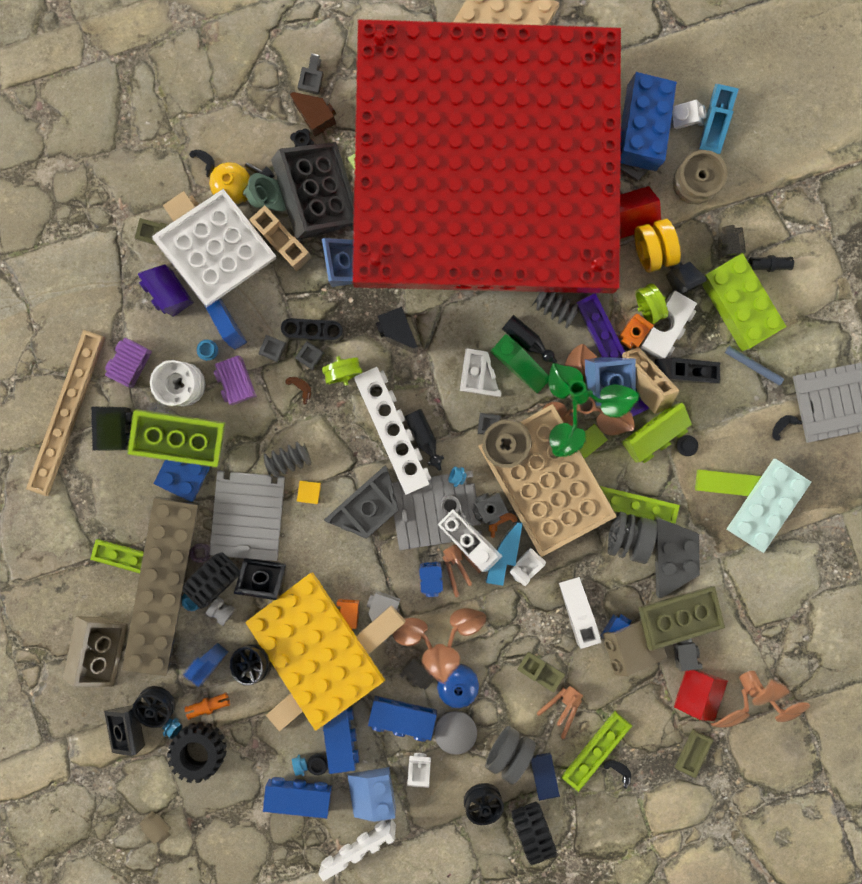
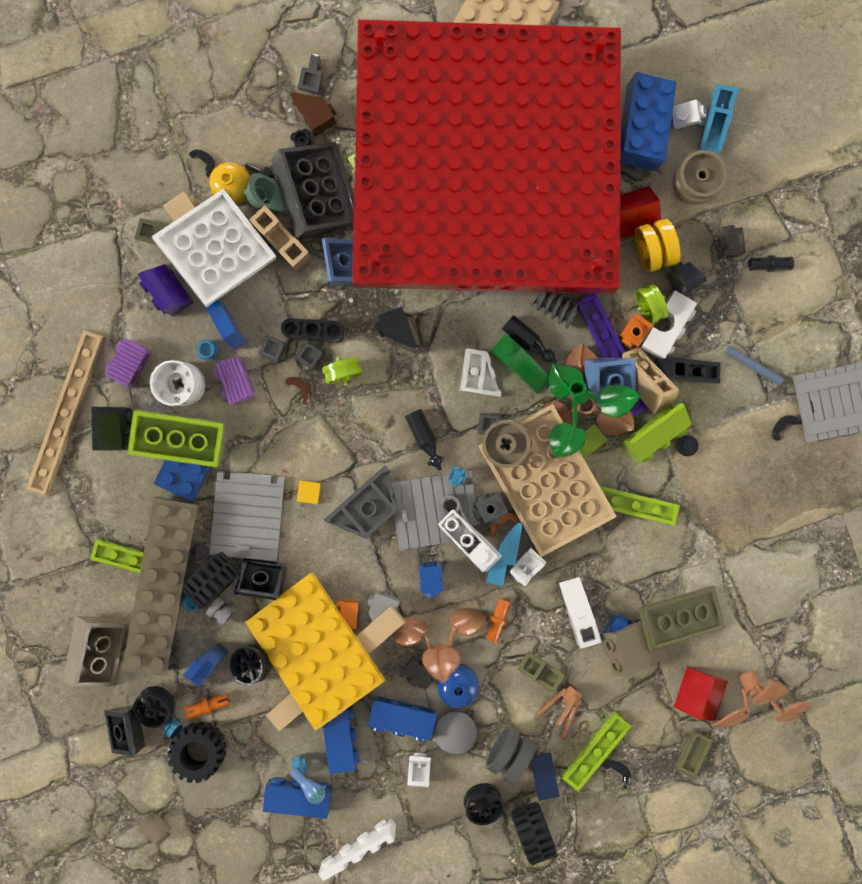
(287, 460): dark grey piece -> none
(313, 791): none -> medium blue piece
(317, 764): black plate -> none
(365, 383): white brick -> none
(372, 794): medium blue slope -> none
(454, 555): nougat plant -> none
(498, 620): none -> orange pin
(636, 538): dark grey wheel -> none
(675, 556): dark grey wing -> none
(686, 655): dark grey brick -> none
(725, 482): lime tile -> none
(742, 302): lime brick -> none
(768, 505): light aqua plate -> none

